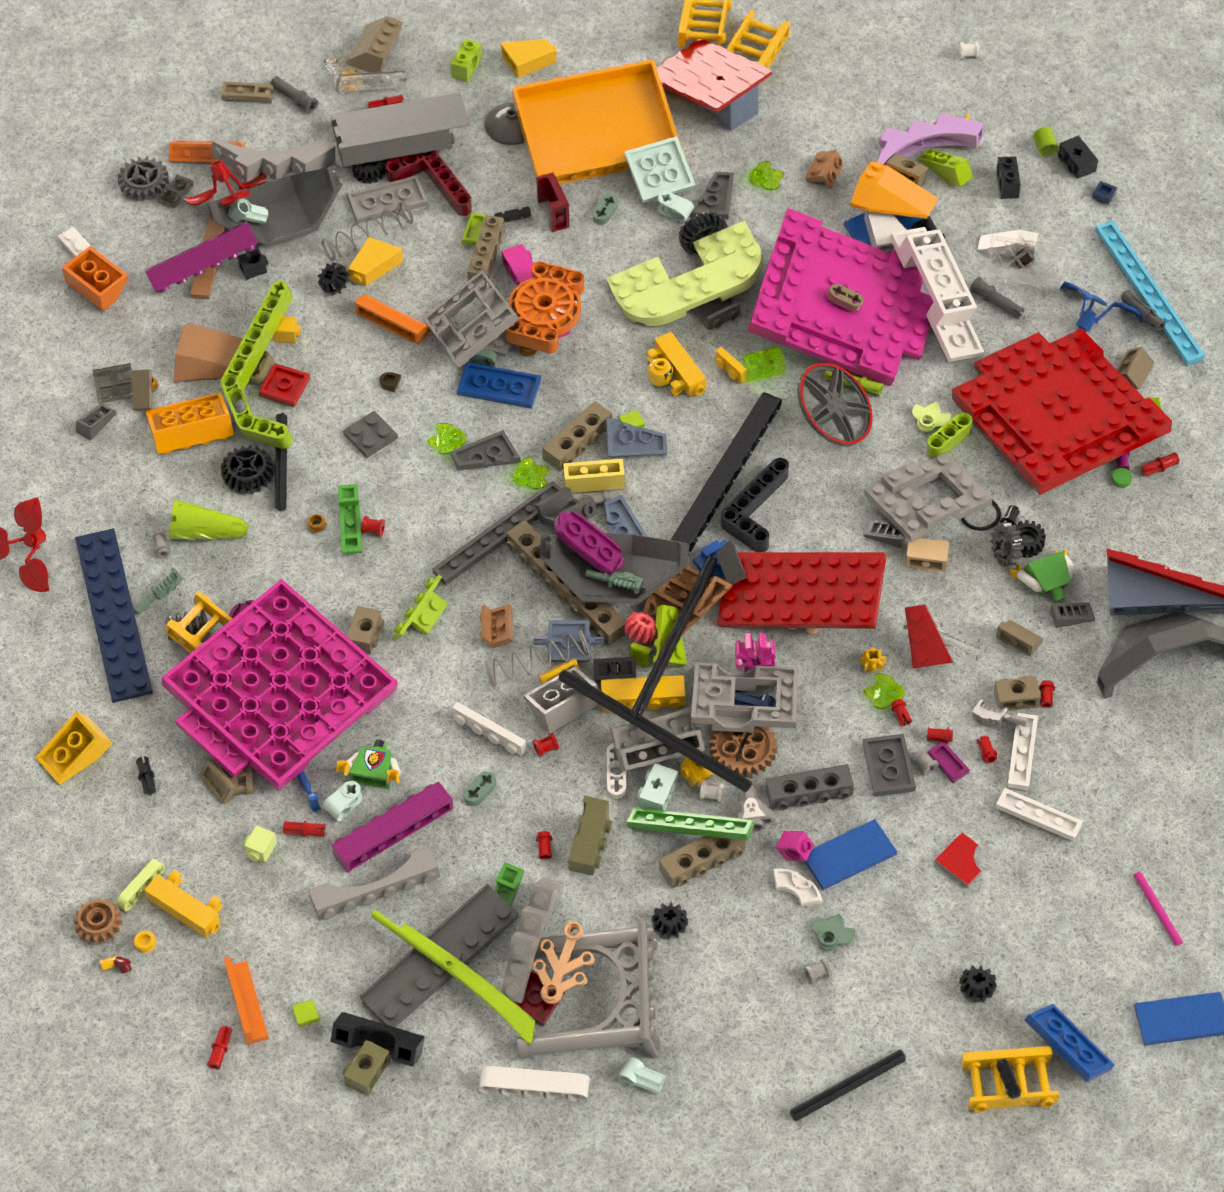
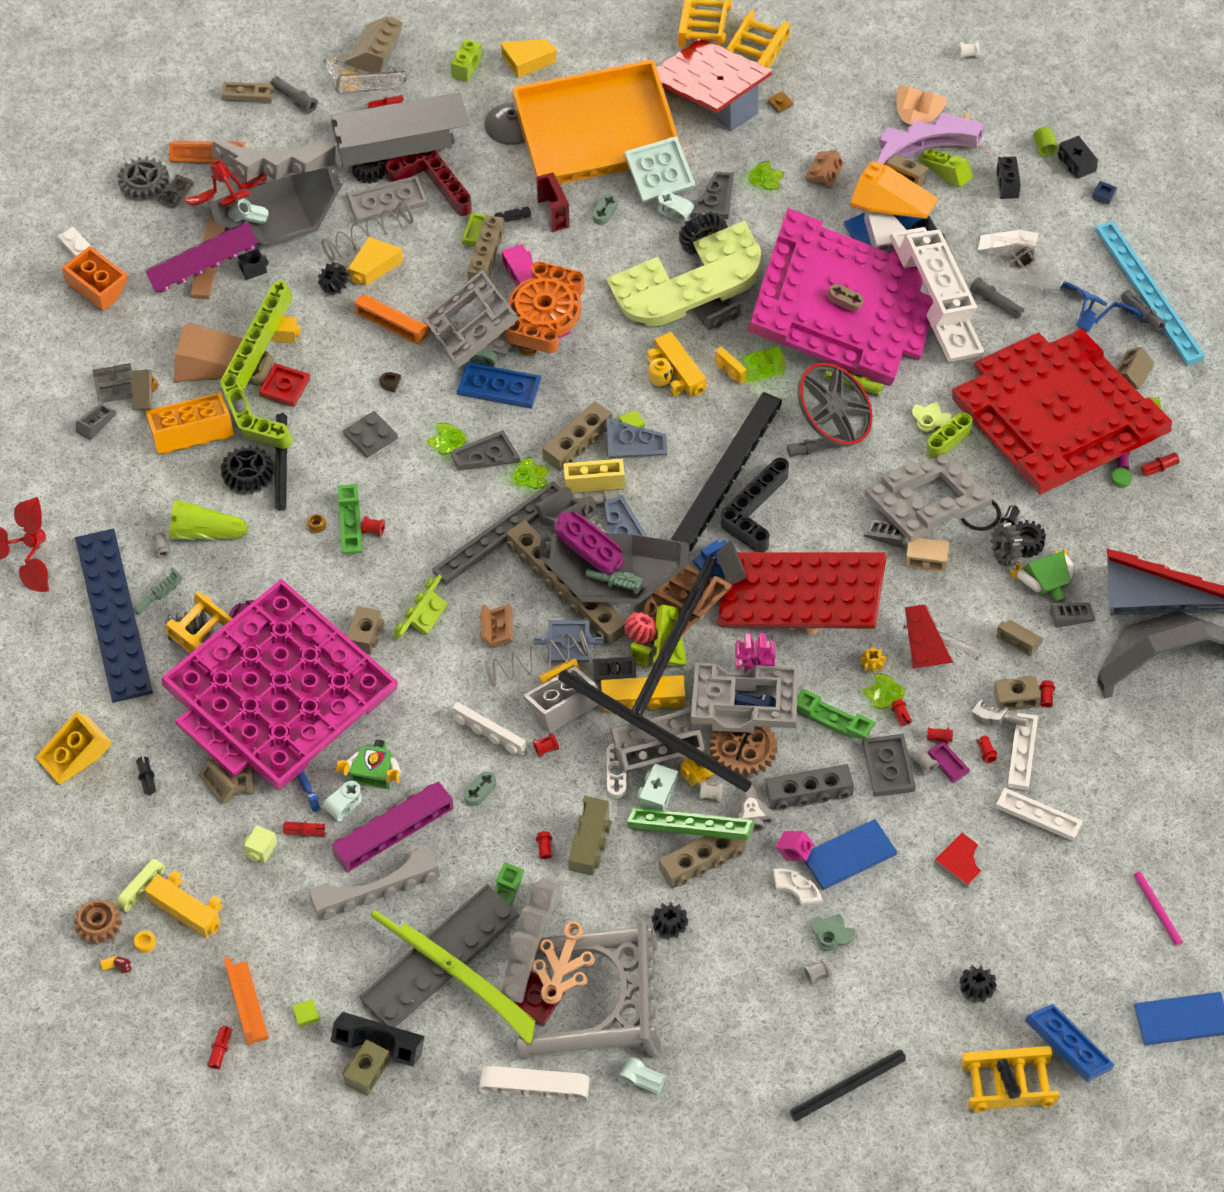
(780, 102): none -> pearl gold plate
(809, 446): none -> dark grey pin
(833, 718): none -> bright green slope
(918, 105): none -> light nougat brick

